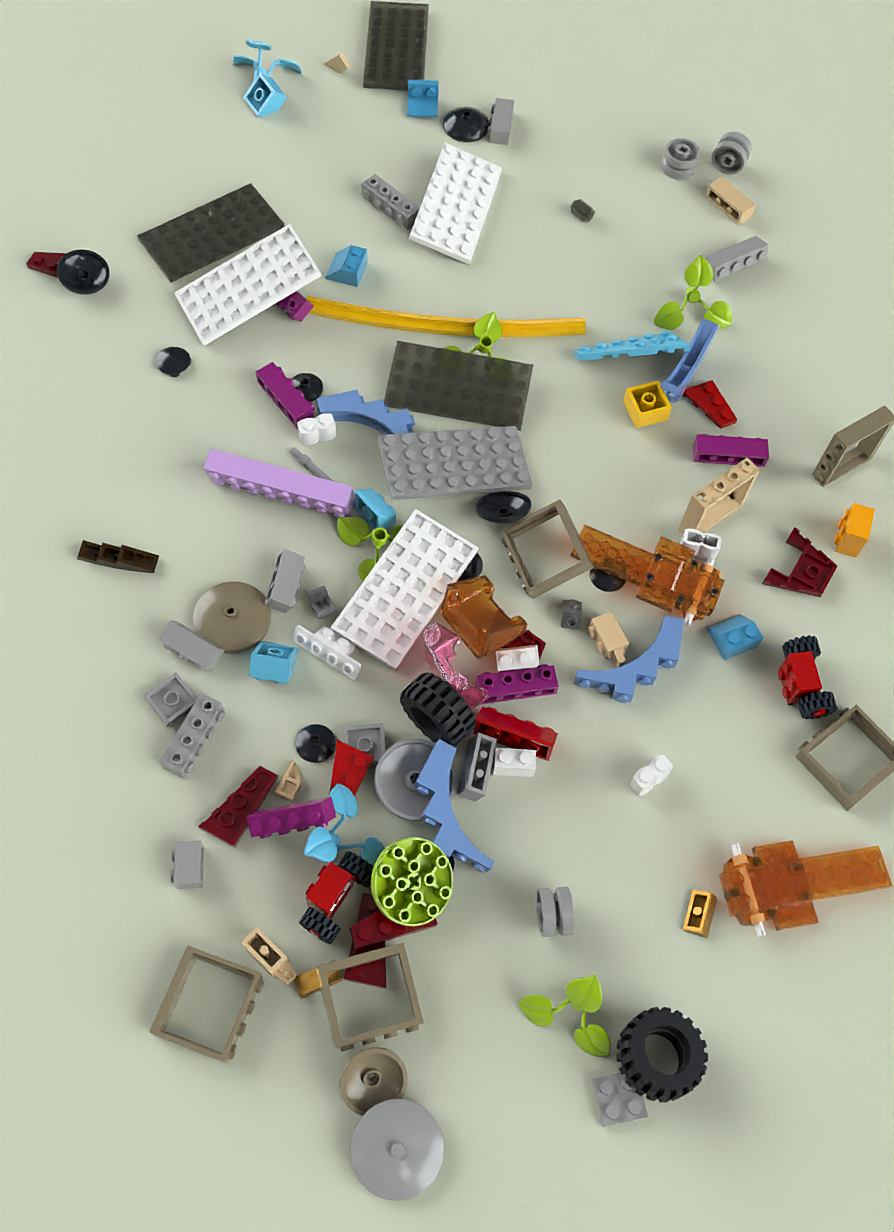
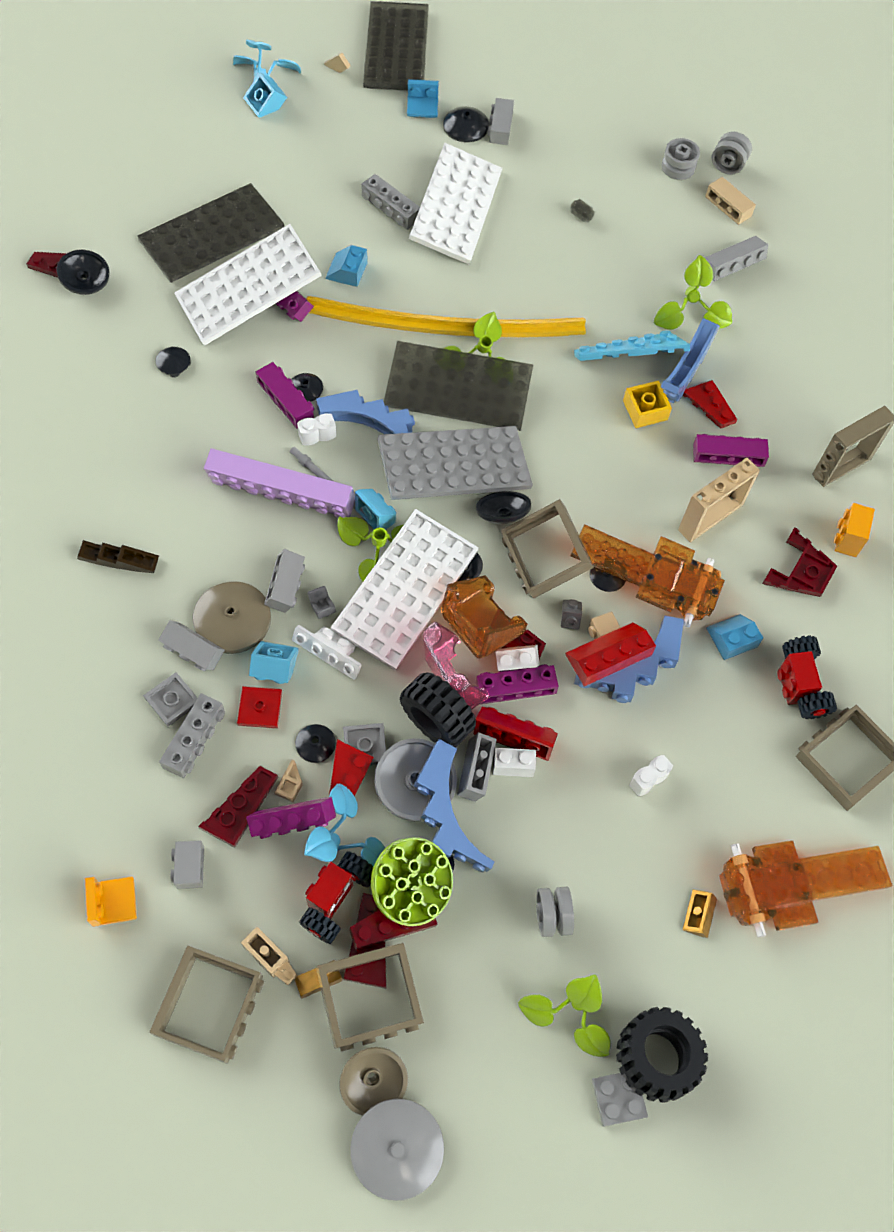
(110, 901): none -> light orange bracket
(259, 707): none -> red plate
(611, 653): none -> red slope
(705, 545): white brick -> none

